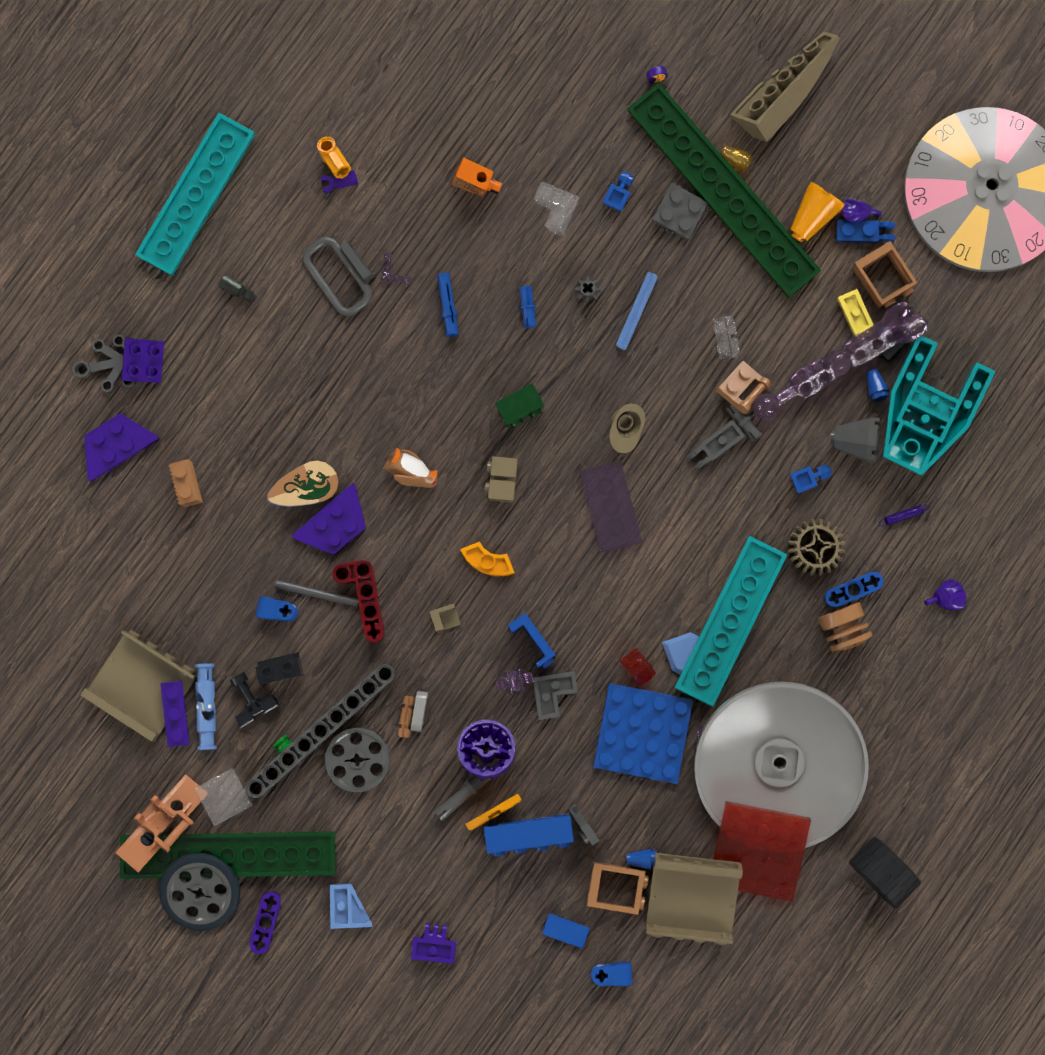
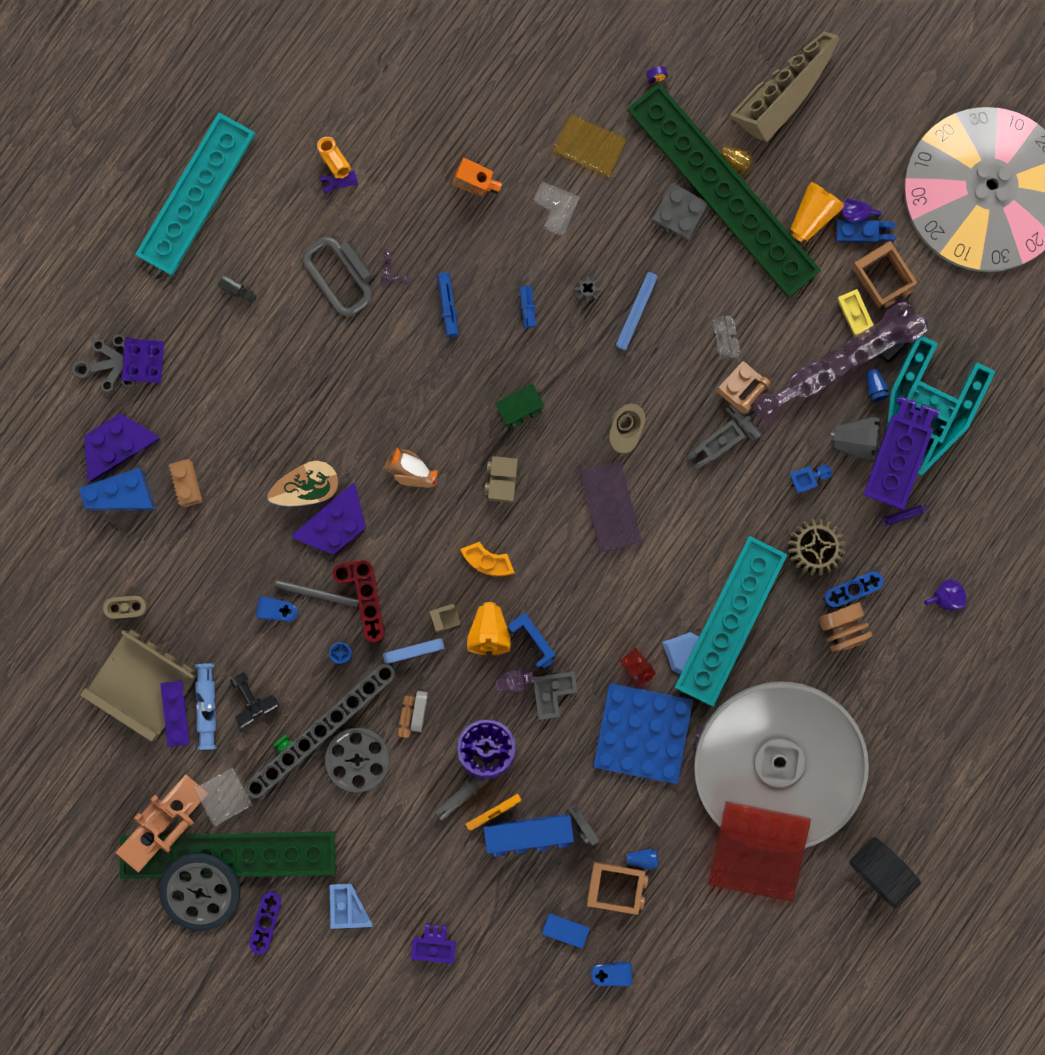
(119, 492): none -> blue wedge
(125, 607): none -> dark tan plate
(279, 668): black window -> none
(340, 653): none -> blue wheel
(413, 651): none -> medium blue beam
(488, 631): none -> light orange cone
(589, 145): none -> clear yellow piece
(618, 196): blue plate -> none
(693, 898): dark tan panel -> none
(900, 454): none -> dark purple hinge

